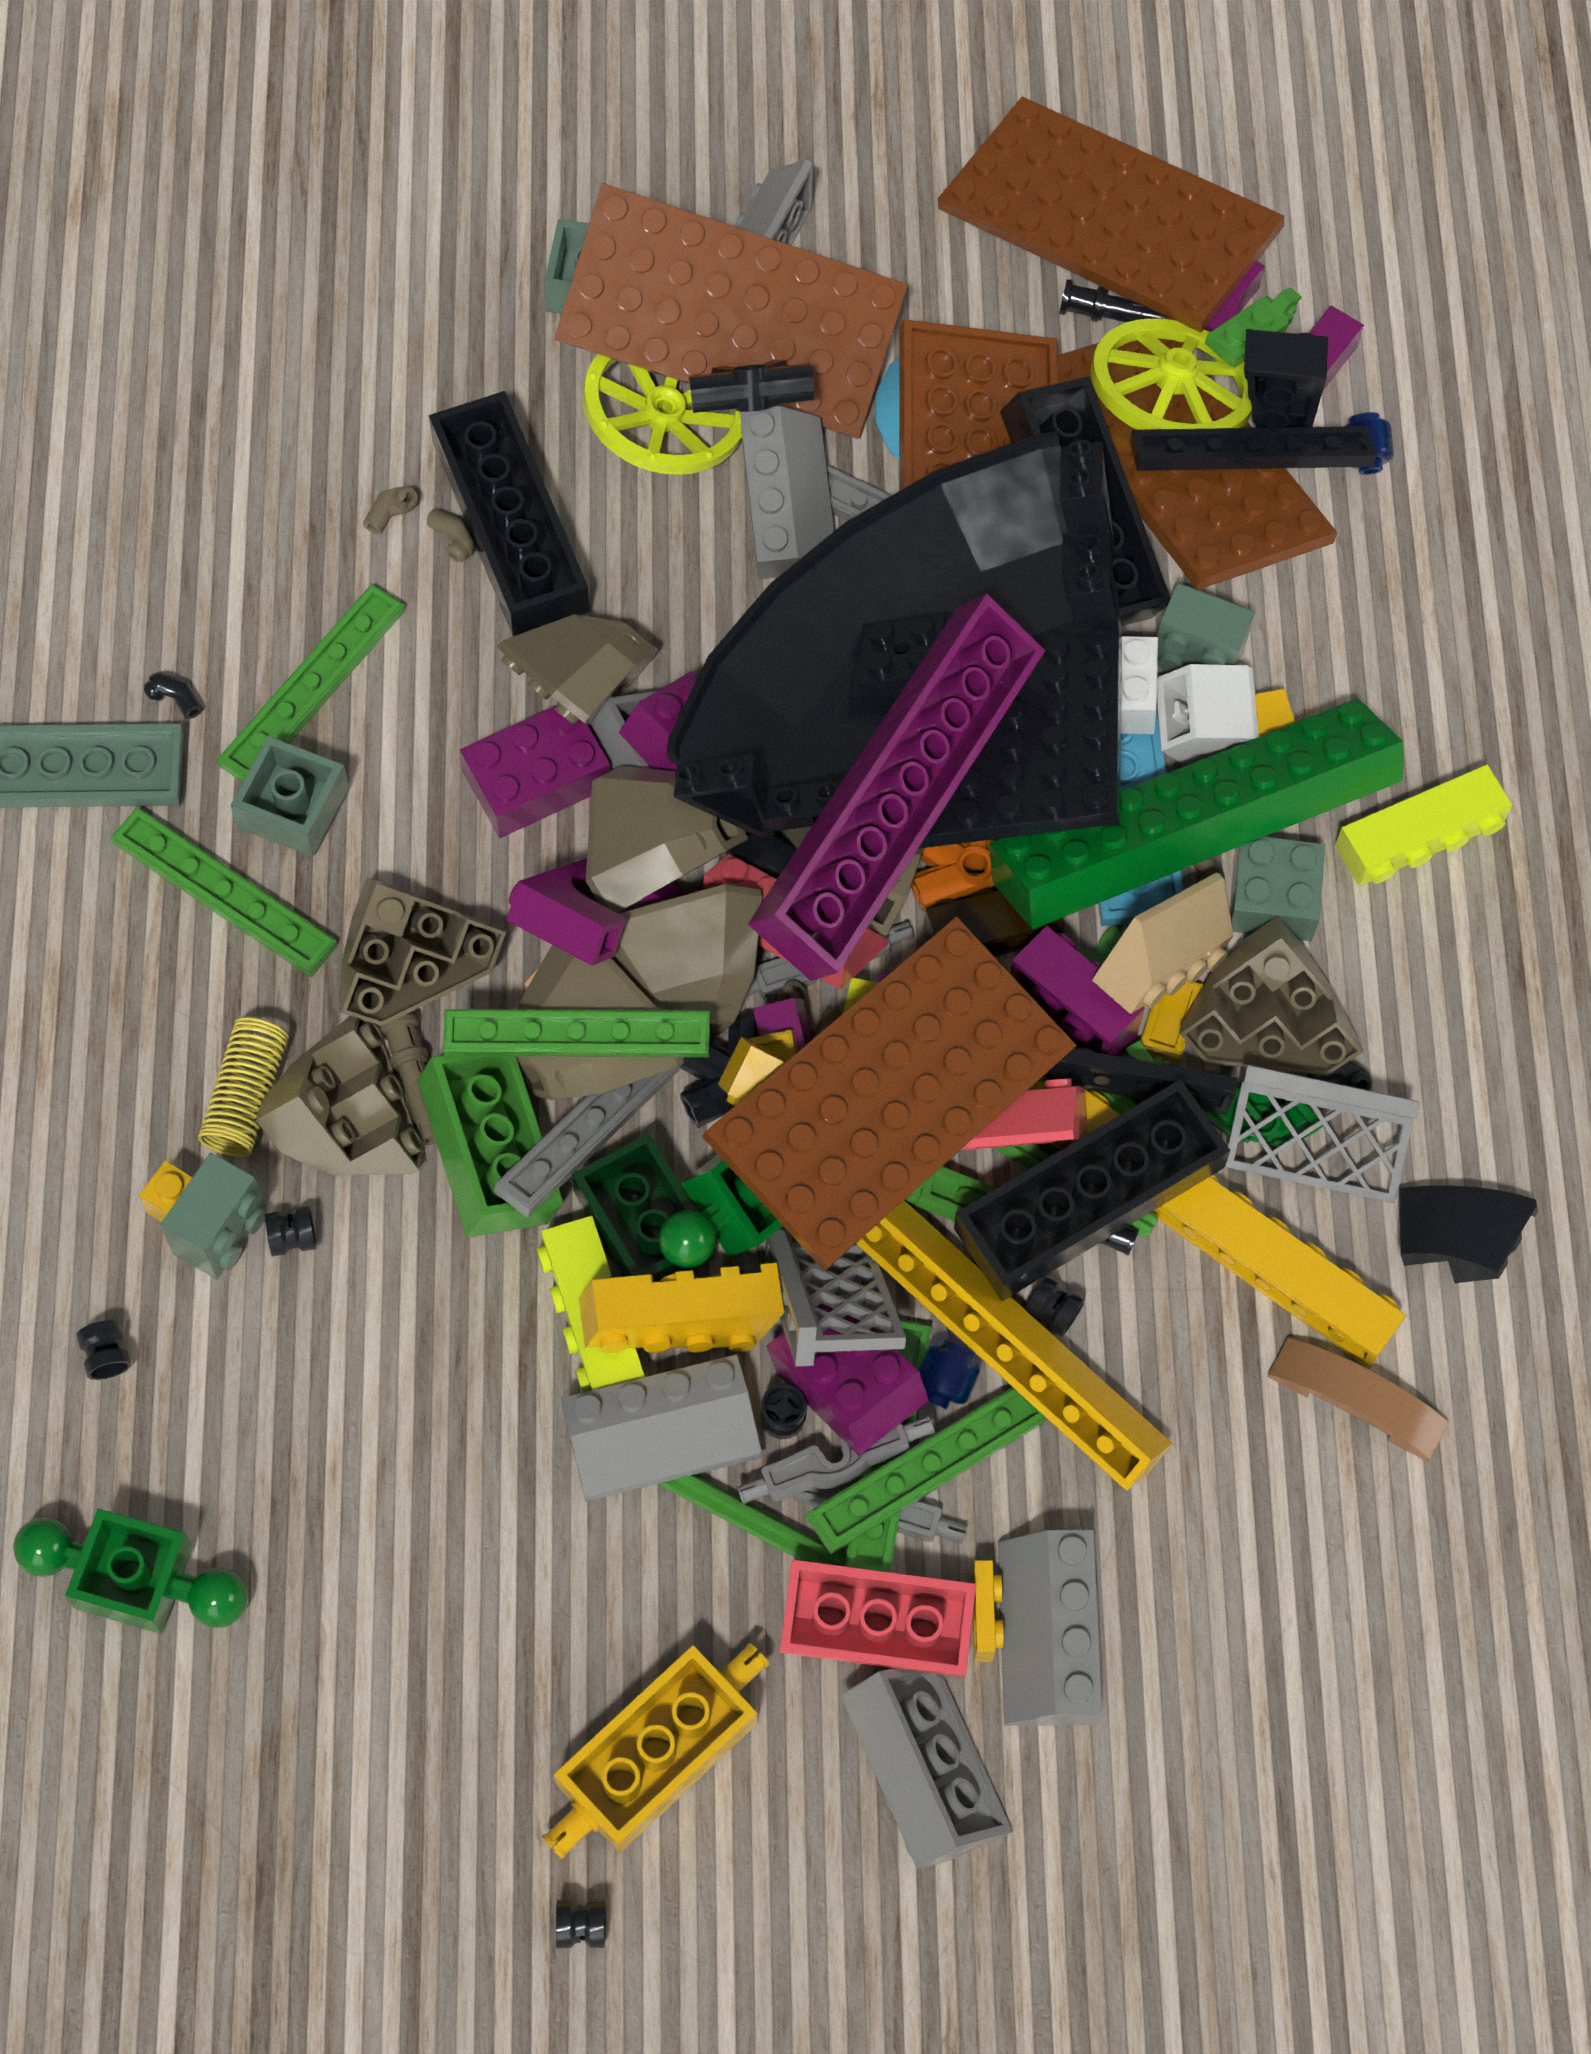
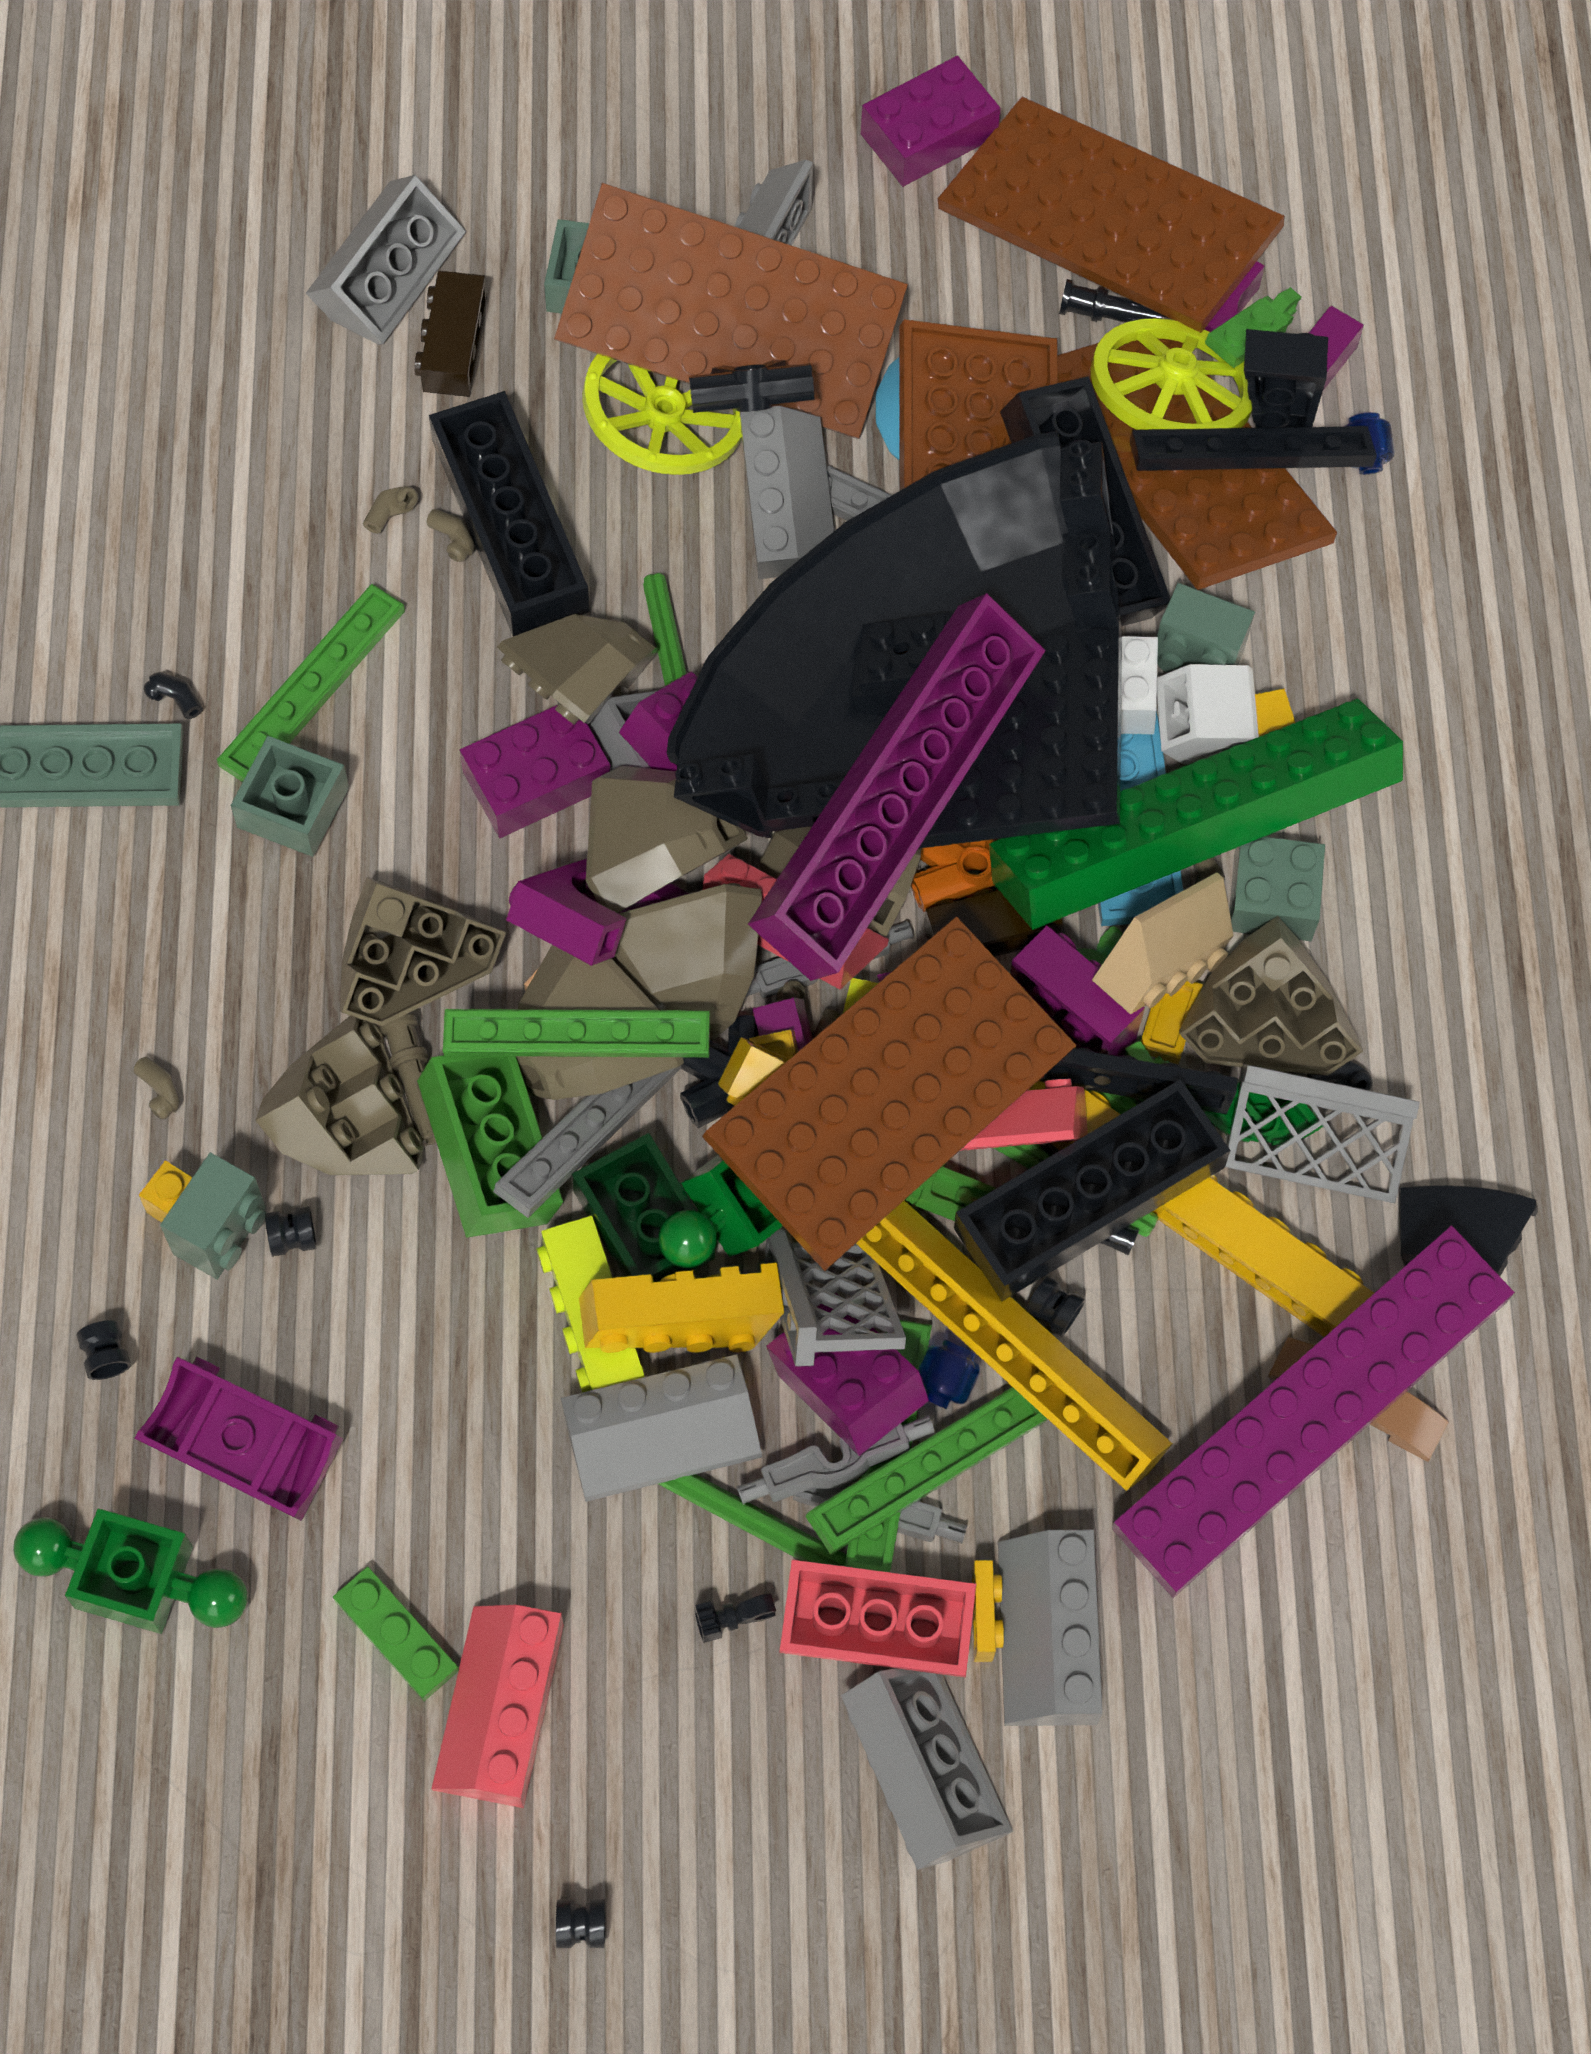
(161, 1081): none -> dark tan arm
(212, 1133): light yellow piece -> none
(224, 892): bright green tile -> none
(241, 1438): none -> magenta piece
(387, 260): none -> light grey slope
(395, 1633): none -> bright green plate
(451, 333): none -> dark brown brick
(499, 1704): none -> coral slope
(655, 1749): yellow brick -> none
(664, 627): none -> bright green axle
(749, 1611): none -> black piece
(764, 853): black slope -> none
(784, 1402): black wheel -> none
(929, 120): none -> magenta brick
(1312, 1411): none -> magenta brick
(1423, 826): neon yellow brick -> none

